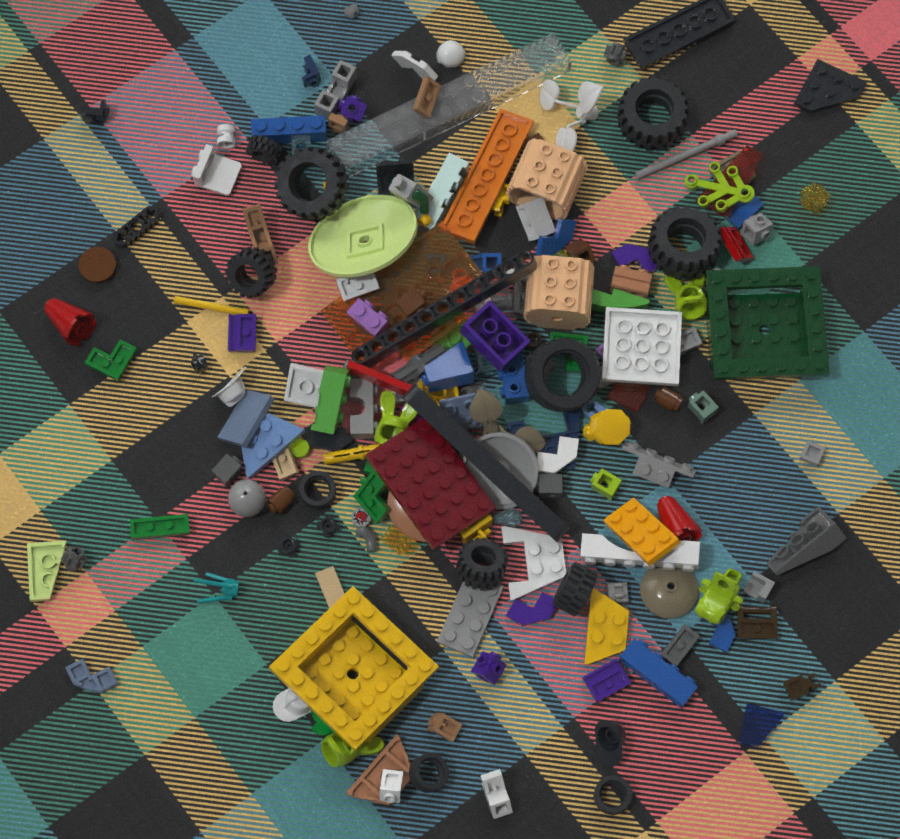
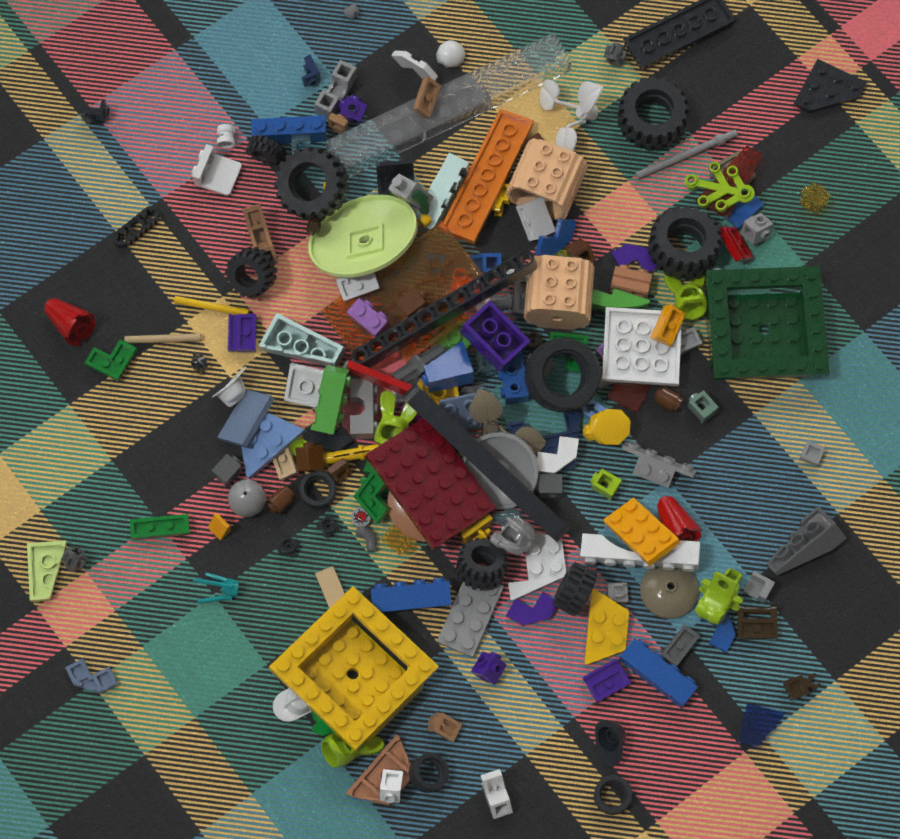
(97, 265): reddish brown tile -> none
(162, 338): none -> tan bar
(219, 527): none -> light orange slope
(298, 342): none -> light aqua wedge
(309, 456): none -> reddish brown brick
(313, 226): none -> dark brown plate
(339, 471): none -> reddish brown plate
(411, 596): none -> blue brick
(516, 537): none -> light grey helmet
(668, 325): none -> light orange slope

